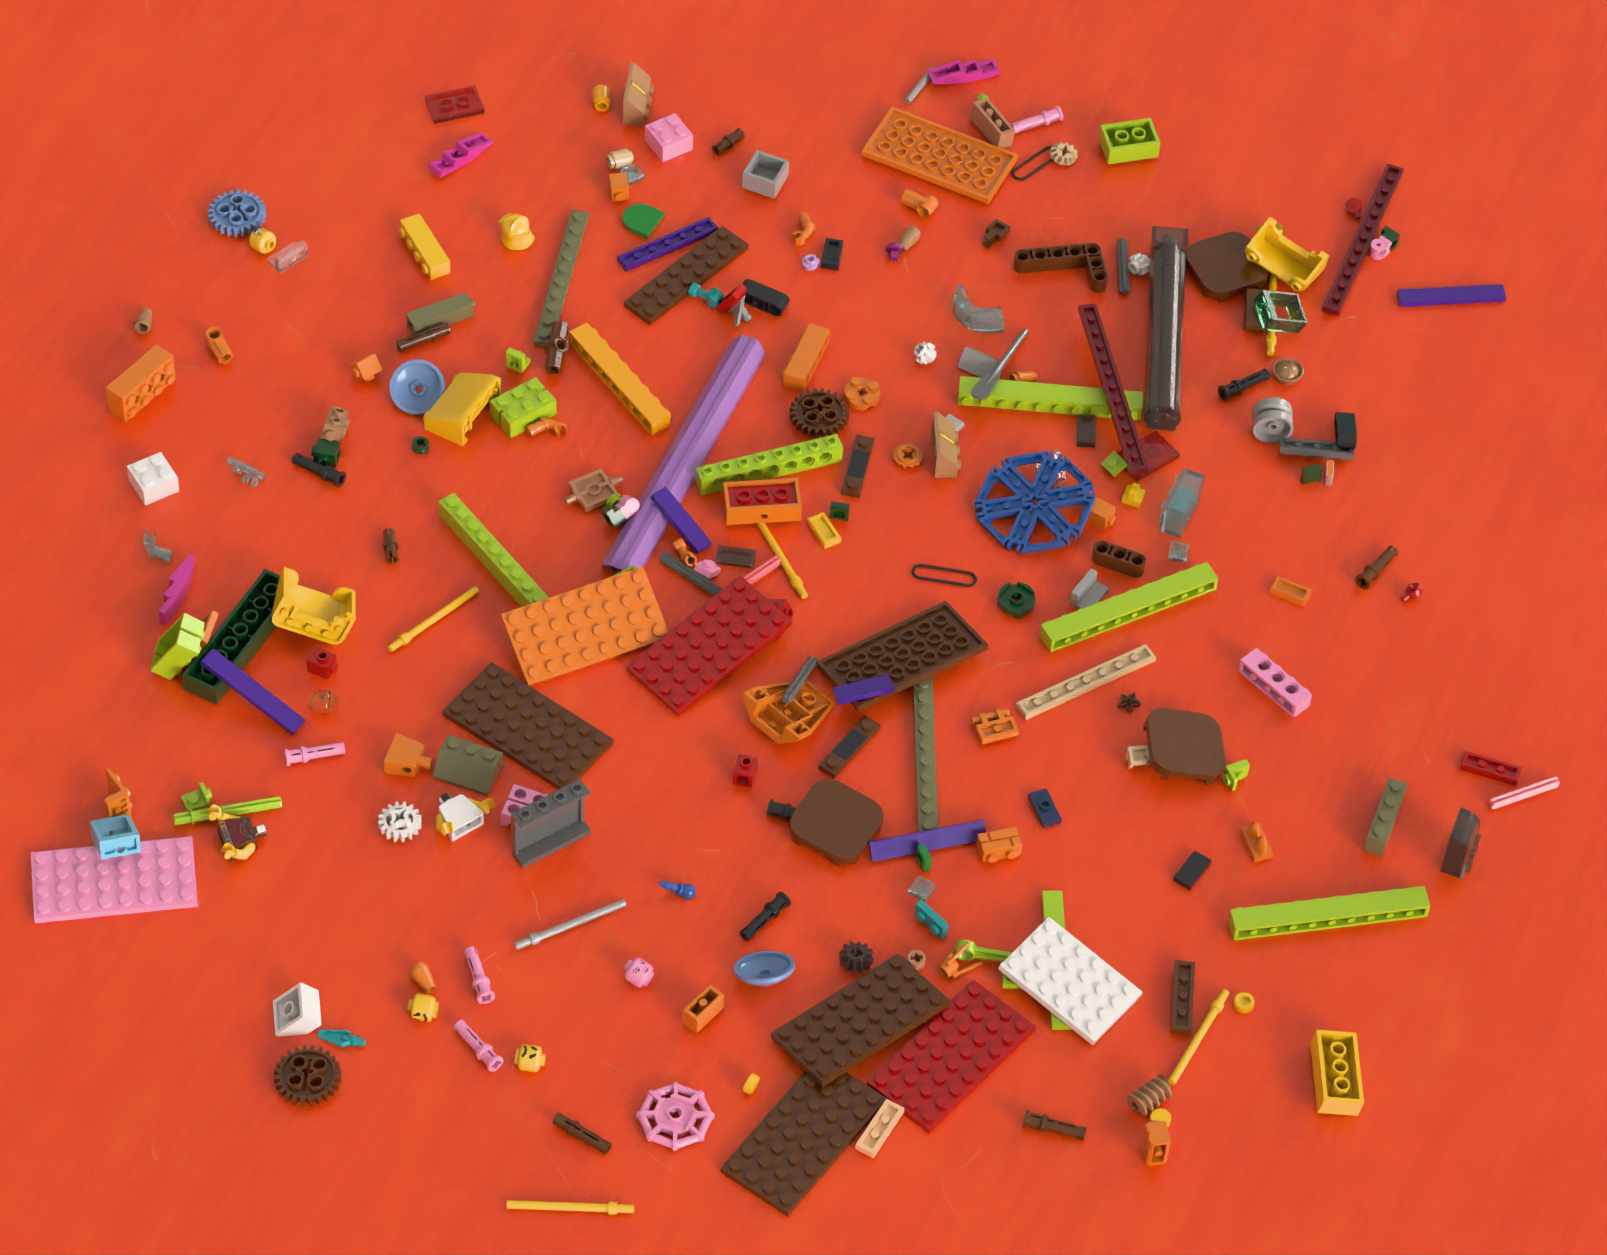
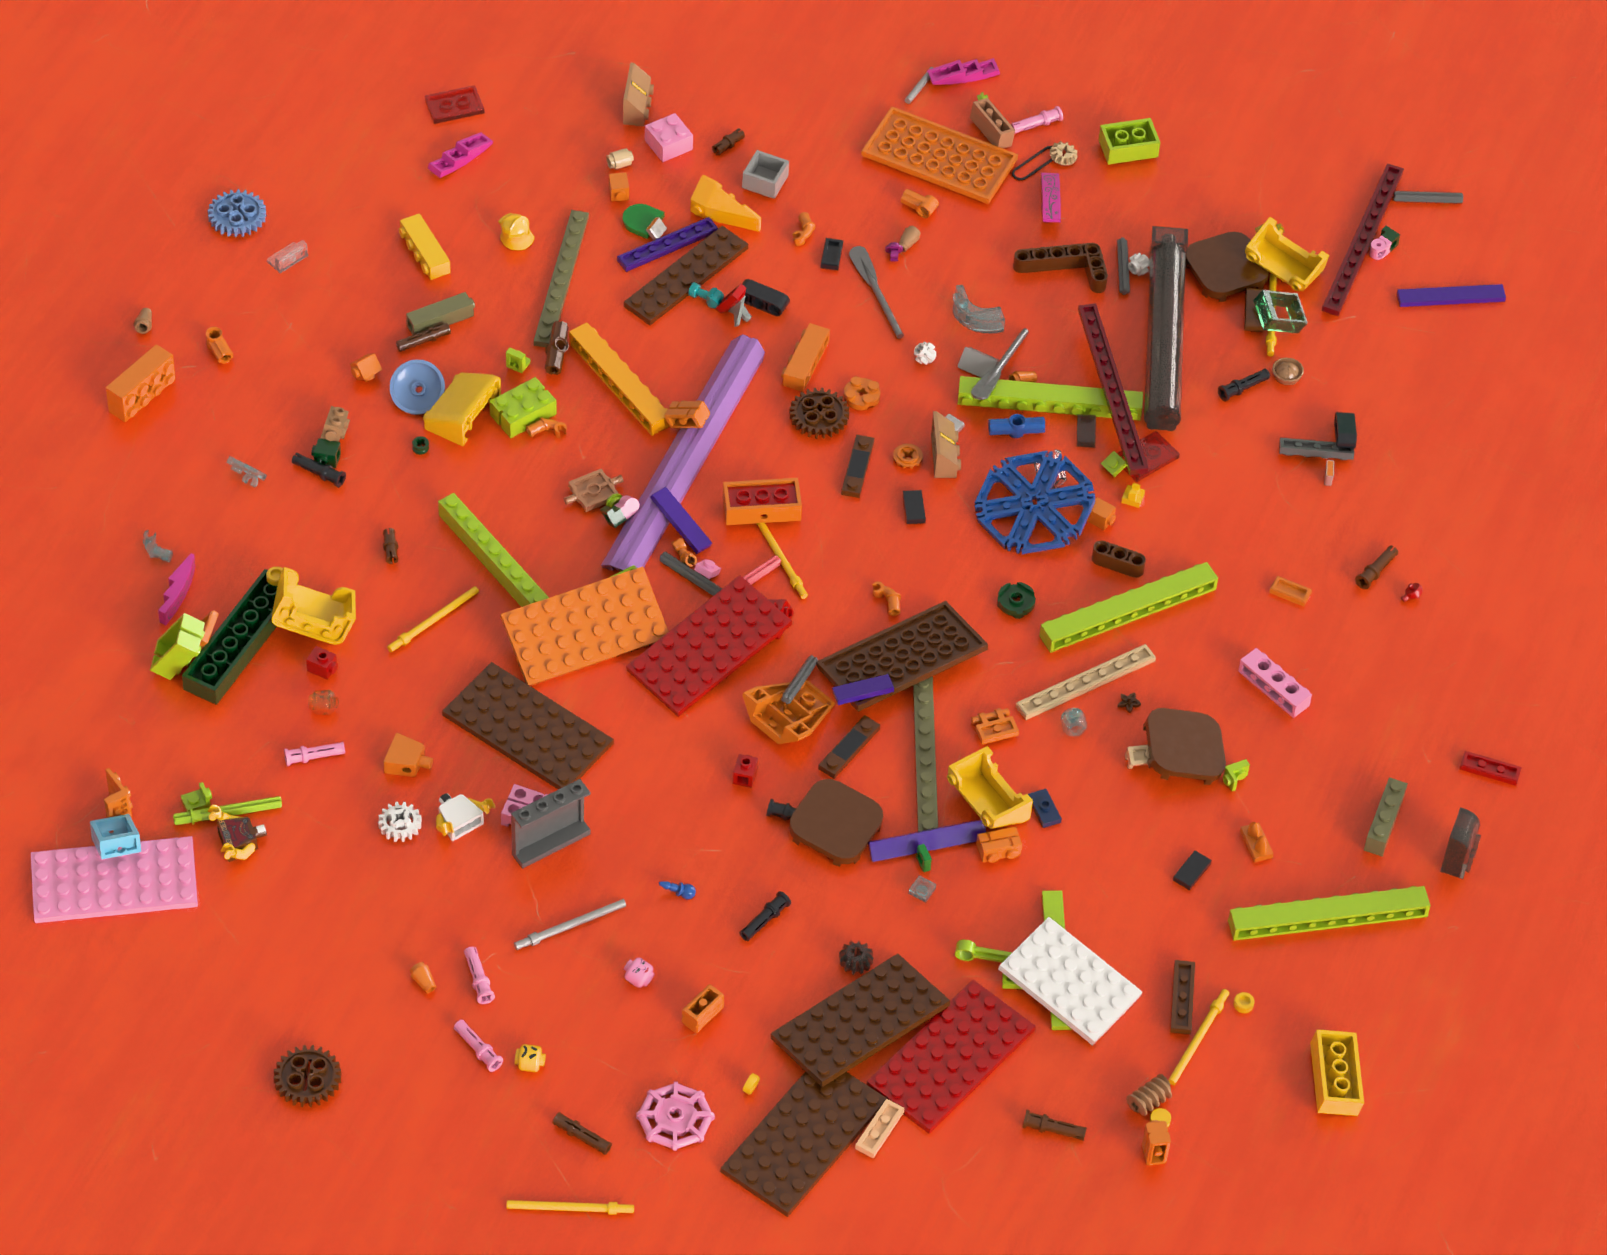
(153, 478): white brick -> none
(252, 691): dark purple tile -> none
(262, 240): yellow head -> none
(273, 575): none -> yellow tile
(297, 1011): white slope -> none
(341, 1038): teal piece -> none
(423, 1007): yellow head -> none
(468, 765): olive slope -> none
(601, 97): light orange brick -> none
(633, 172): clear light blue plate -> none
(656, 228): none -> flat silver piece
(687, 414): none -> orange brick
(721, 207): none -> light orange wedge
(736, 556): clear smoke tile -> none
(764, 968): medium blue dish -> none
(770, 463): lime brick -> none
(810, 262): lavender plate -> none
(824, 530): yellow tile -> none
(839, 511): dark green tile -> none
(864, 266): none -> flat silver piece
(891, 596): none -> orange piece
(914, 507): none -> black tile
(920, 956): nougat bush -> none
(931, 919): teal plate -> none
(944, 581): black piece -> none
(949, 966): orange plant -> none
(988, 791): none -> yellow windscreen
(995, 230): reddish brown plate -> none
(1016, 426): none -> blue piece
(1050, 197): none -> dark pink slope
(1073, 722): none -> clear light blue head
(1088, 591): light grey panel -> none
(1179, 551): clear light blue plate -> none
(1181, 502): clear light blue brick -> none
(1272, 419): light grey wheel -> none
(1311, 474): dark green tile -> none
(1354, 206): red piece -> none
(1434, 197): none -> dark grey axle
(1524, 792): axle -> none

